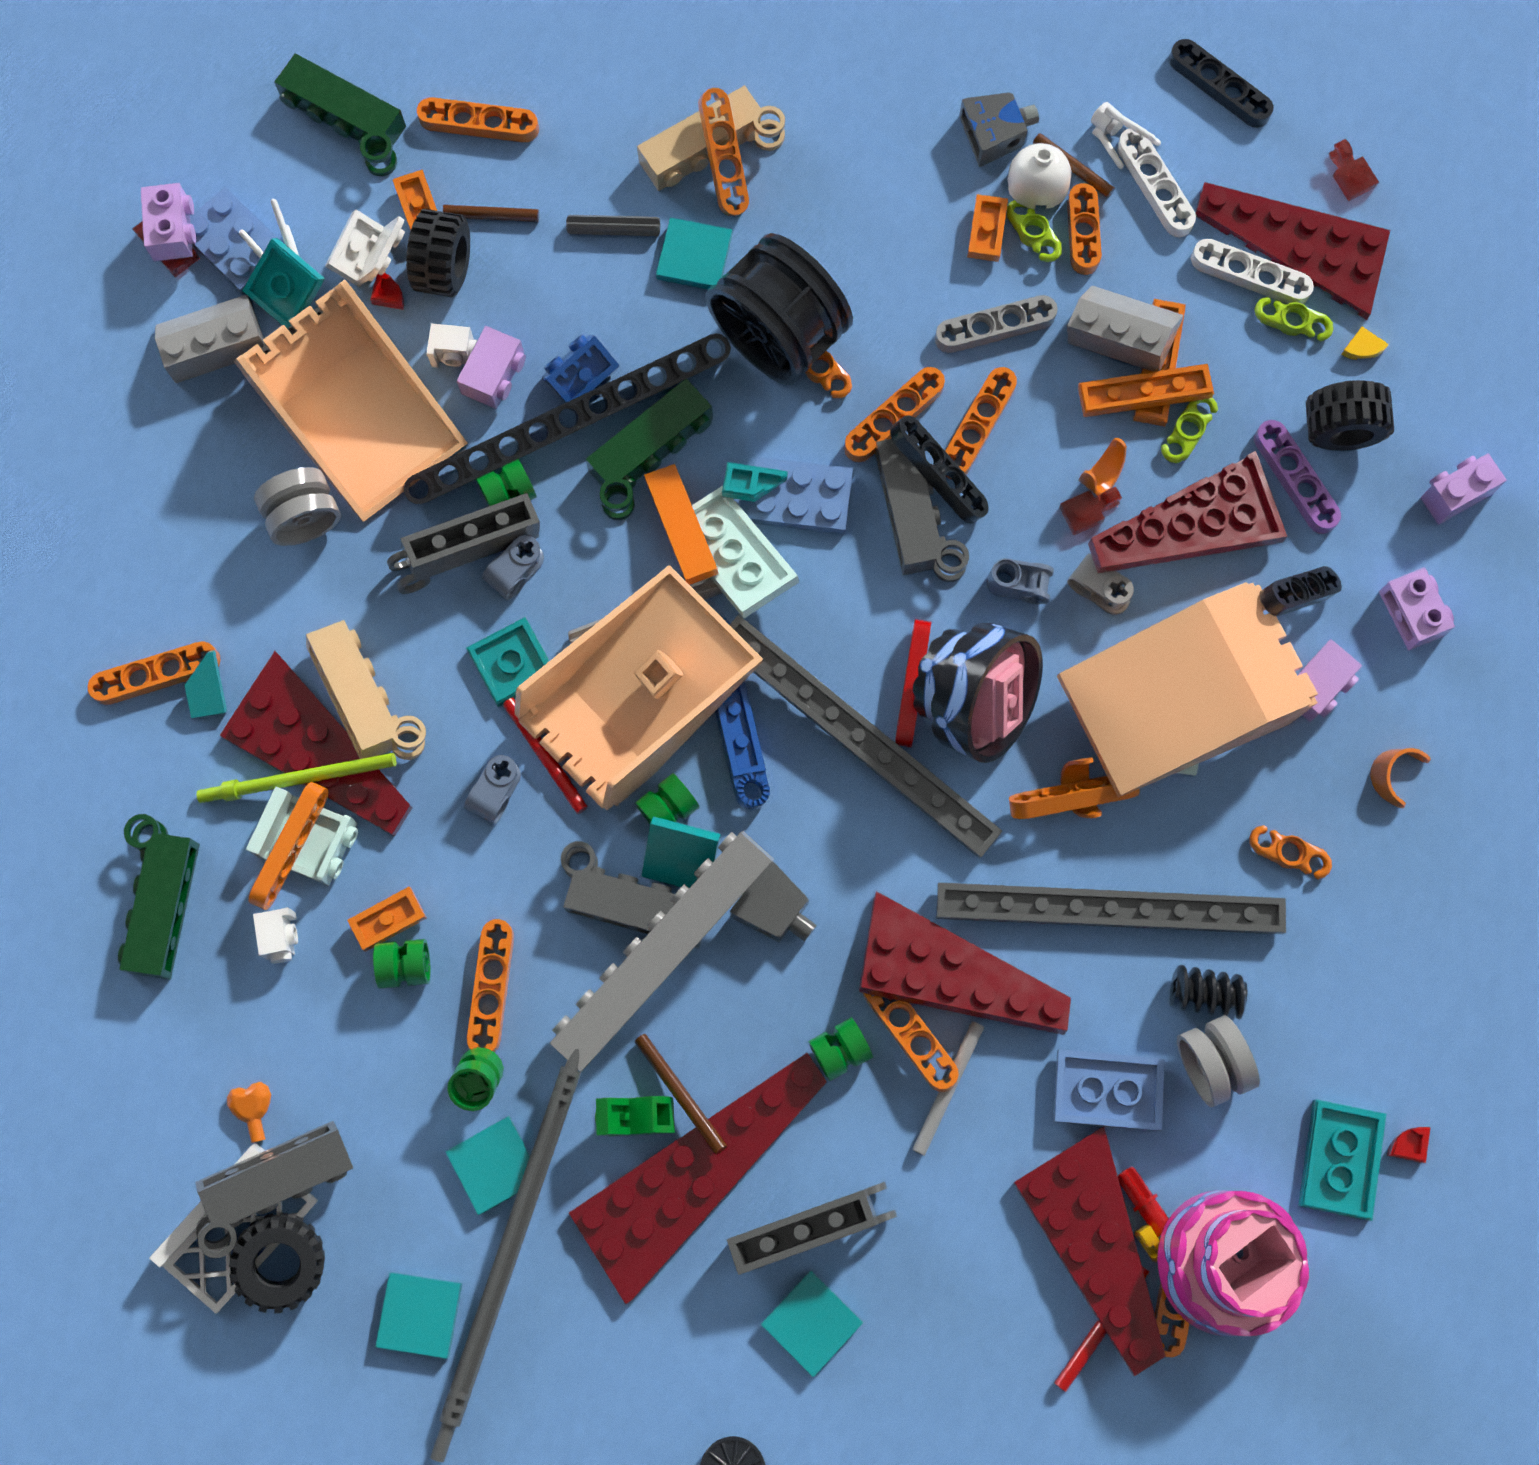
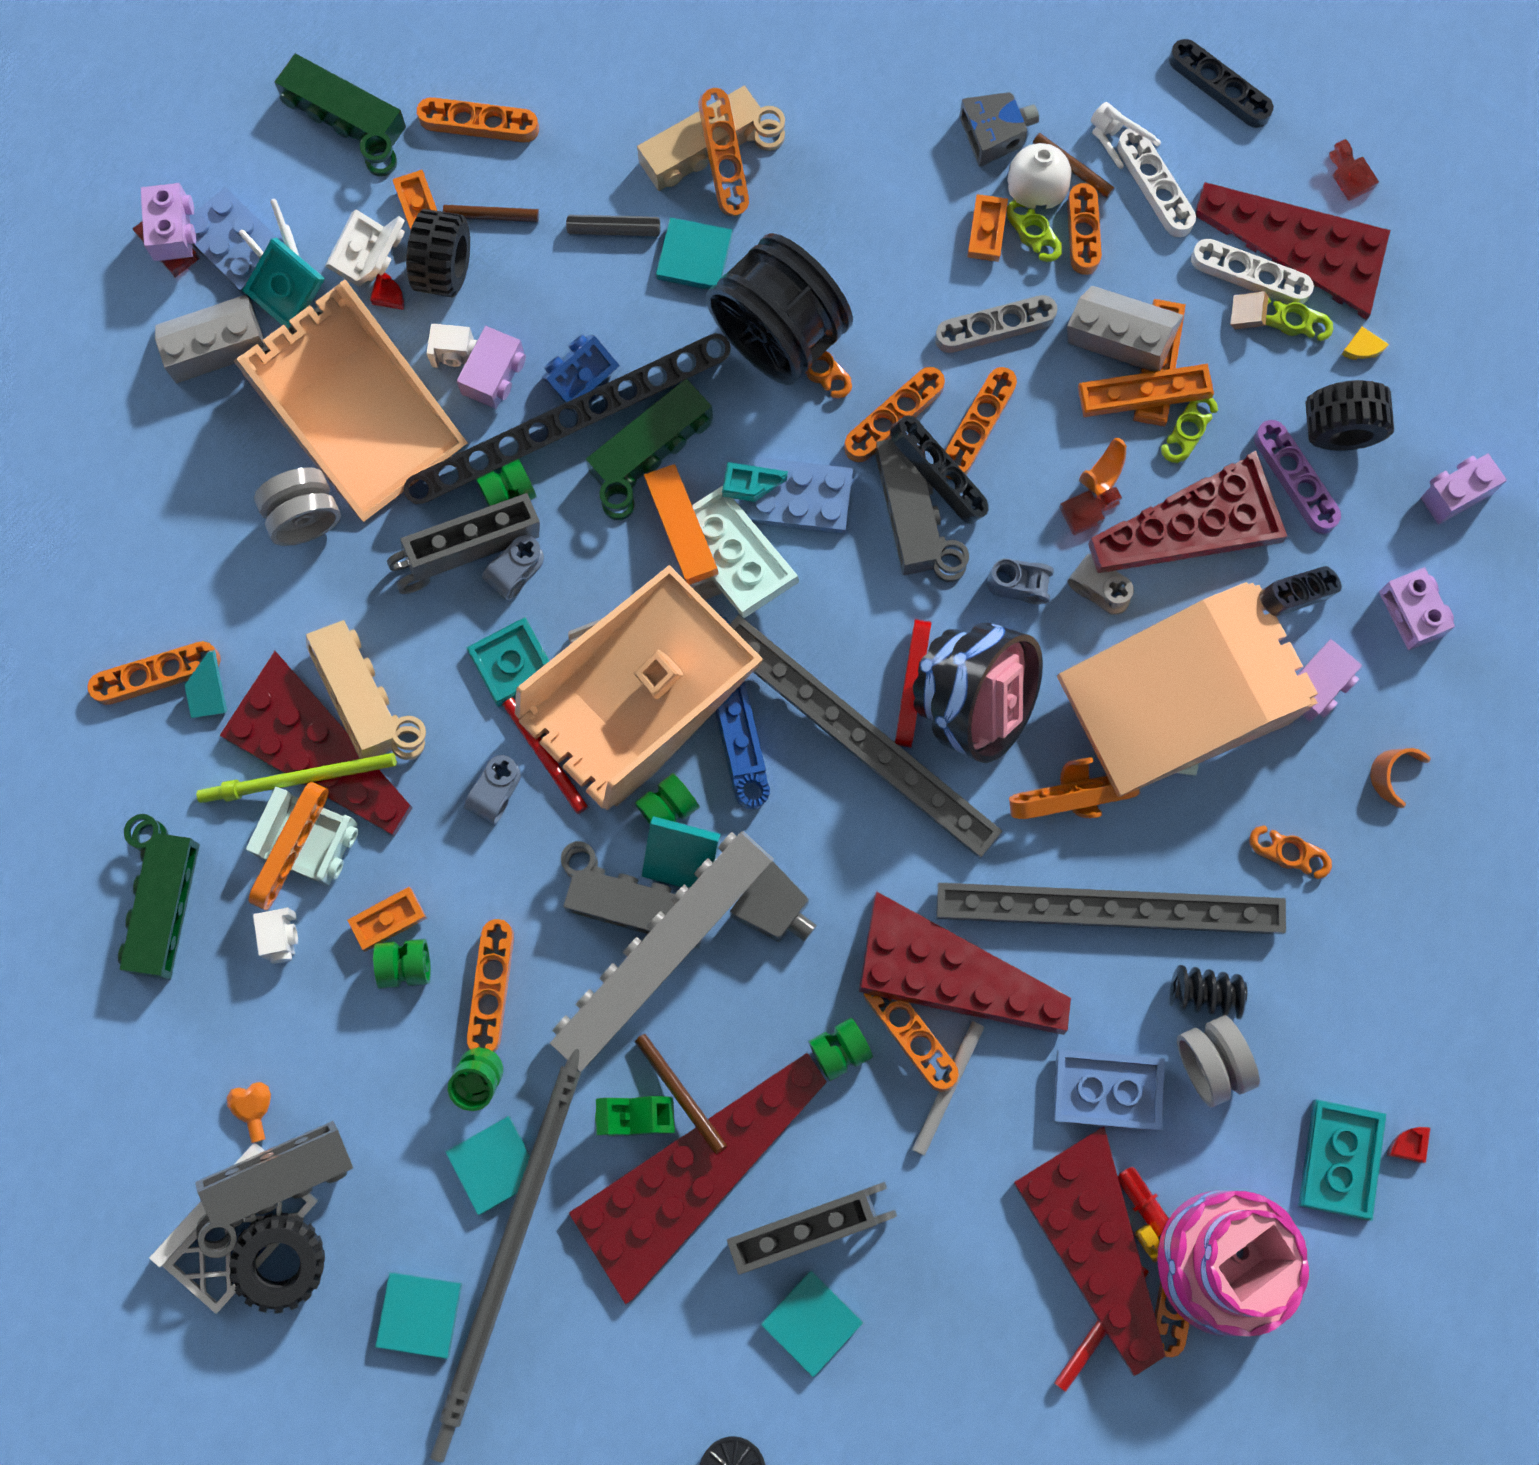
(1249, 310): none -> tile

